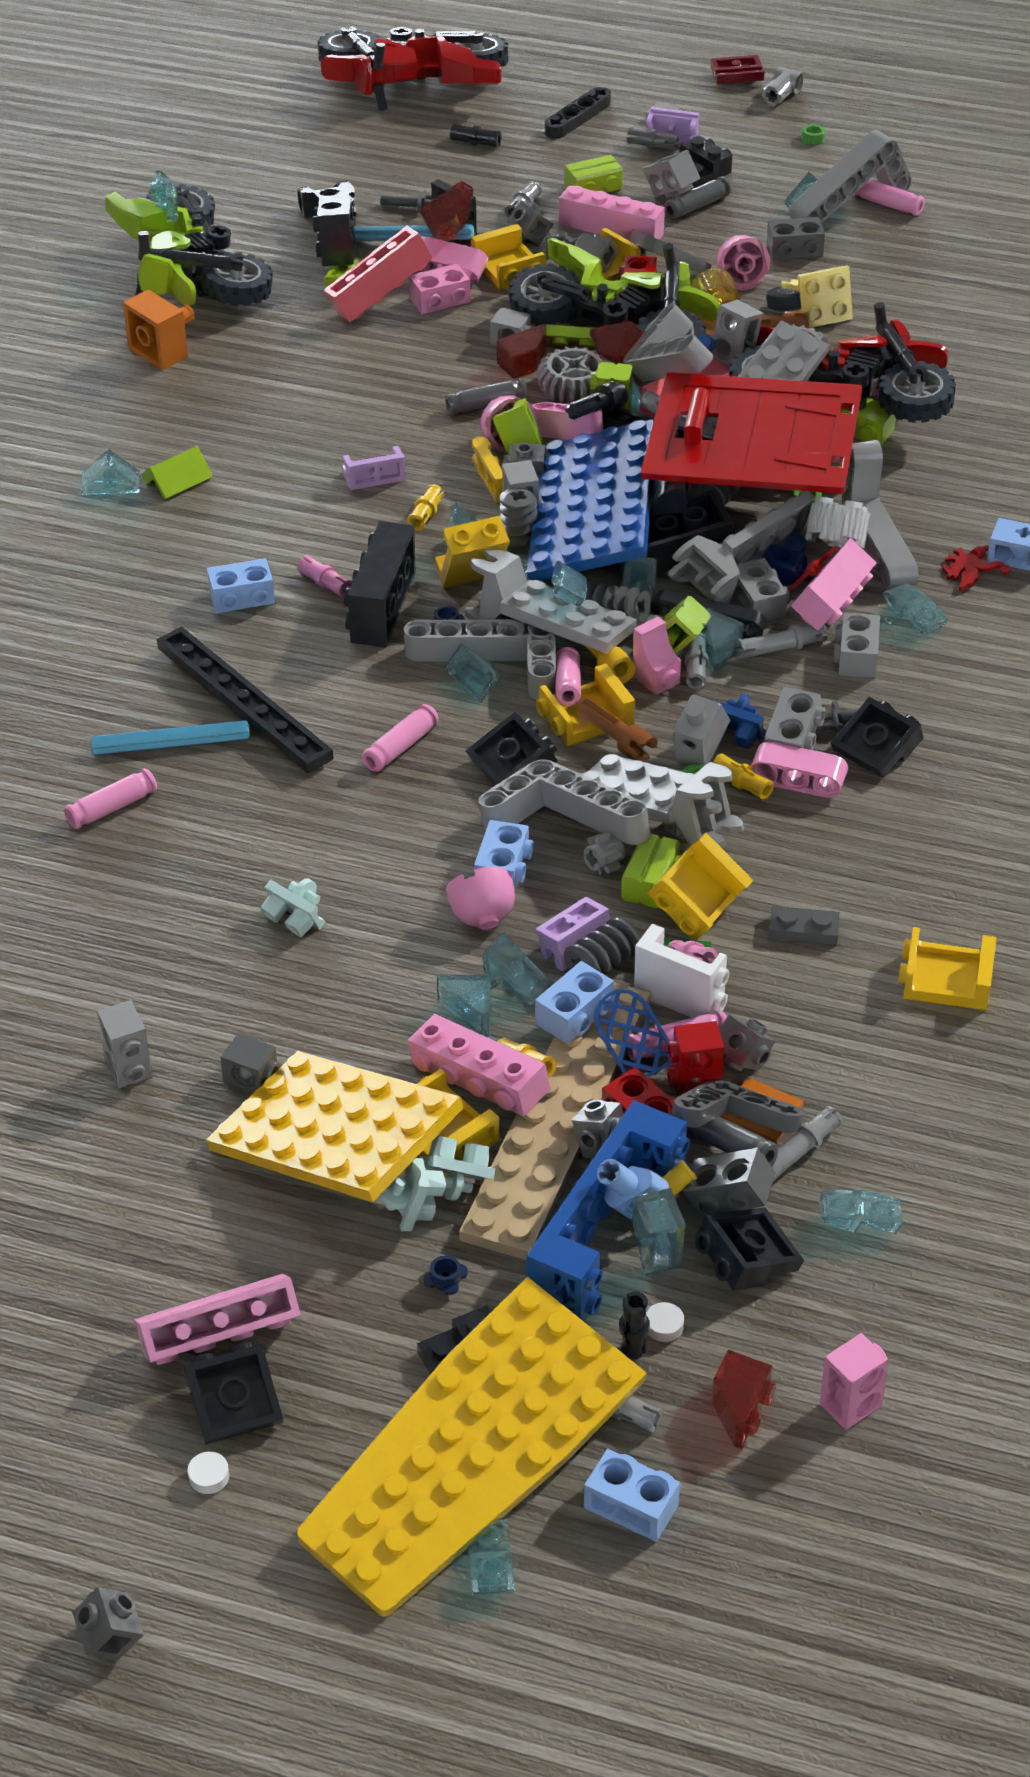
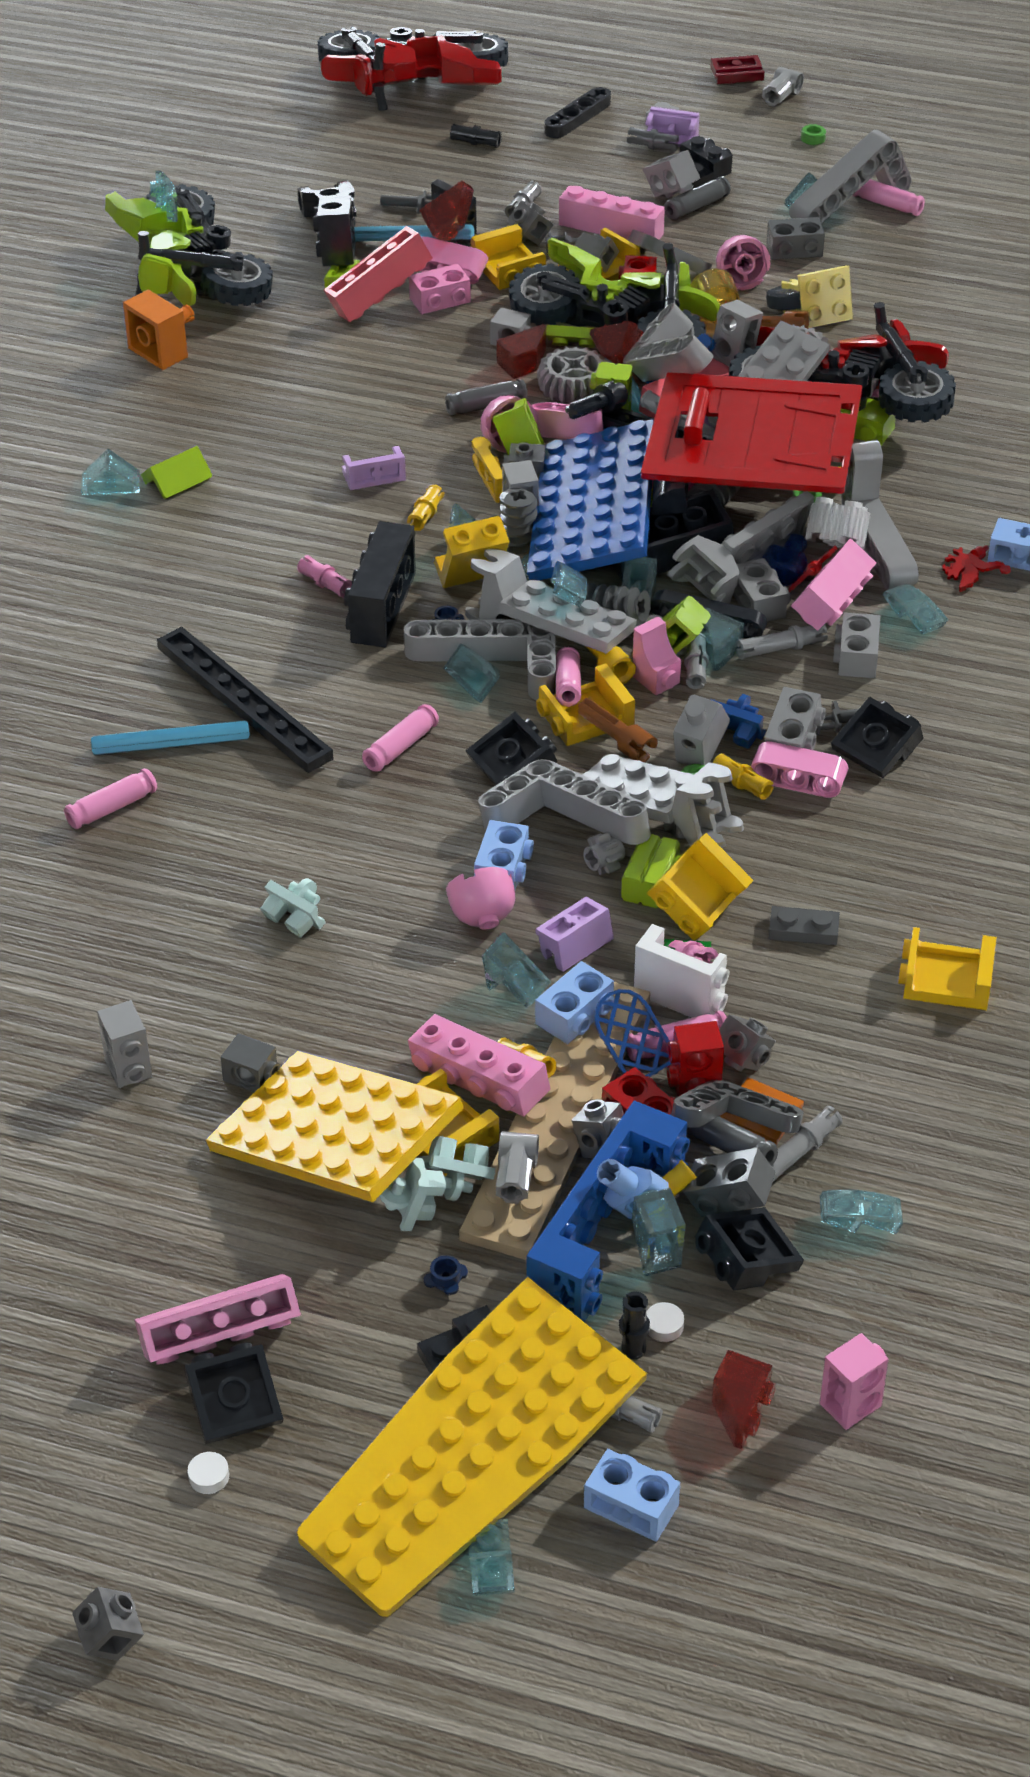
(240, 585): light blue brick -> none
(467, 998): clear light blue slope -> none
(516, 1159): none -> light grey piece
(595, 174): lime brick -> none
(604, 946): dark grey piece -> none

